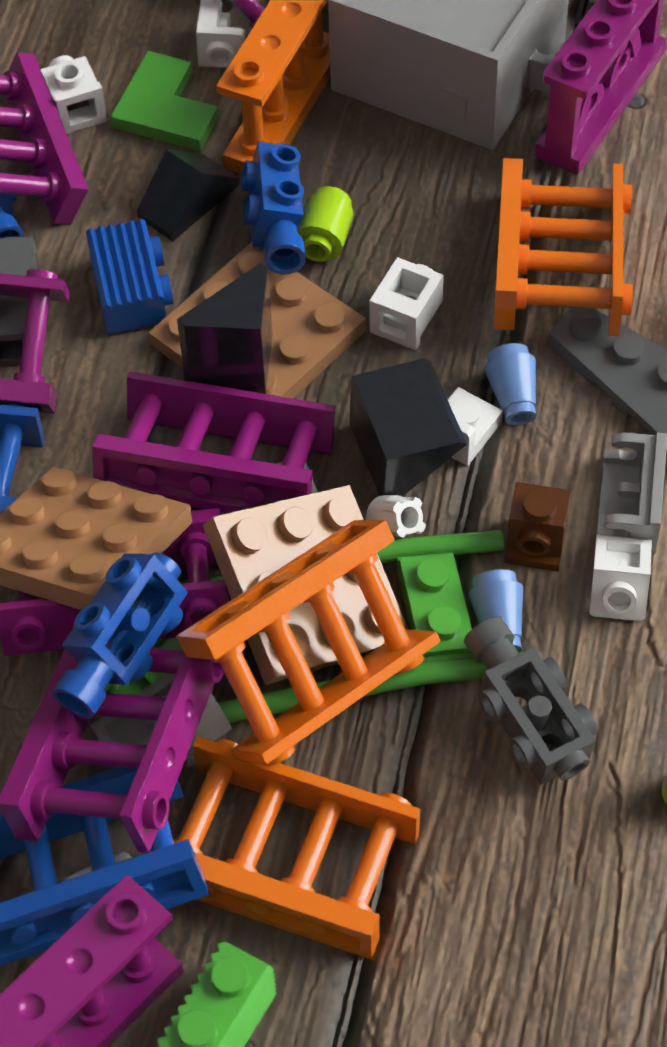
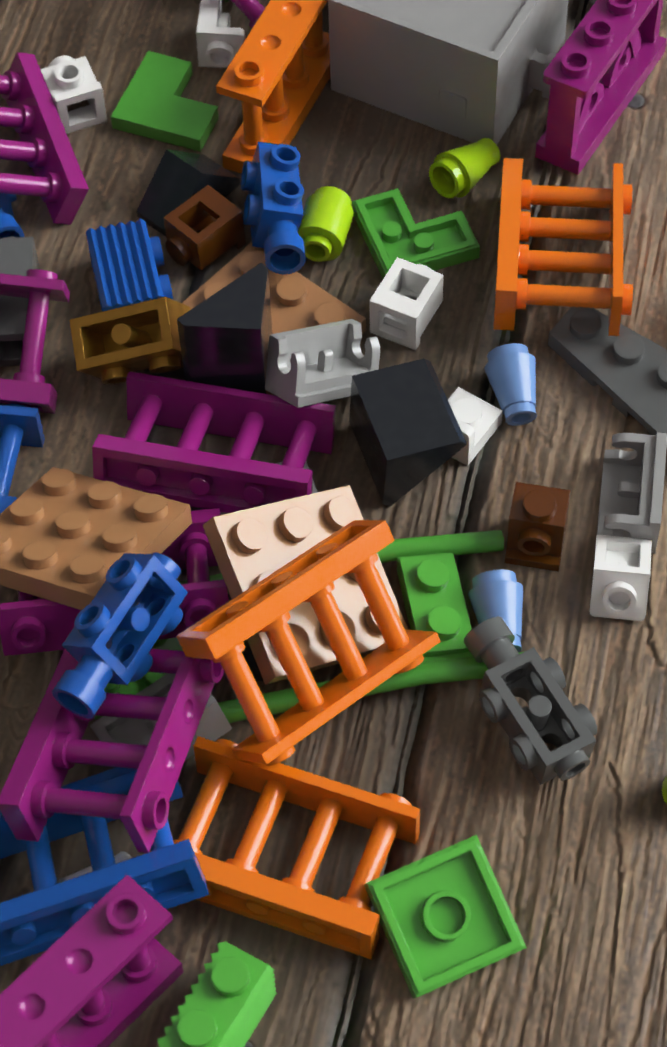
(129, 340): none -> pearl gold brick
(203, 228): none -> reddish brown brick
(318, 362): none -> light grey hinge
(393, 234): none -> bright green tile
(400, 513): white hose -> none
(445, 916): none -> bright green tile
(461, 168): none -> lime cone

